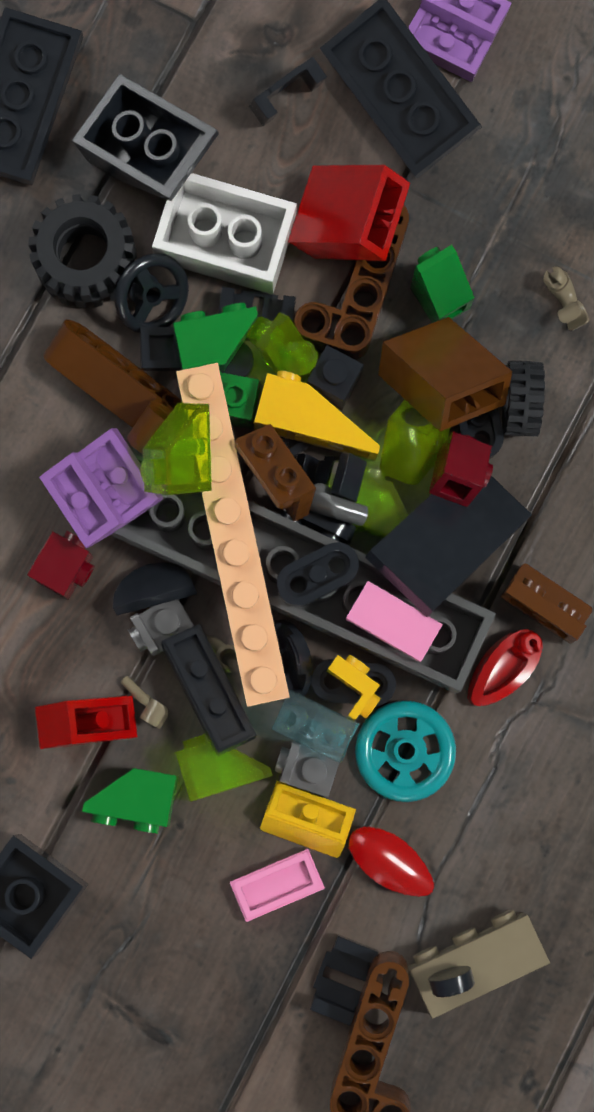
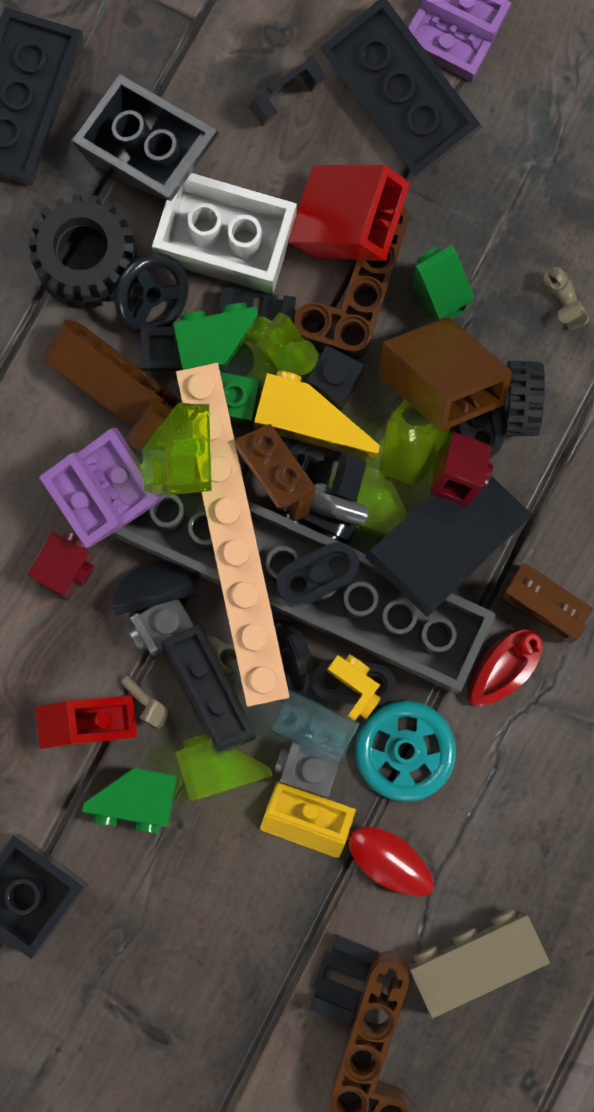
(277, 885): bright pink tile -> none
(394, 621): bright pink tile -> none
(451, 981): black tile -> none

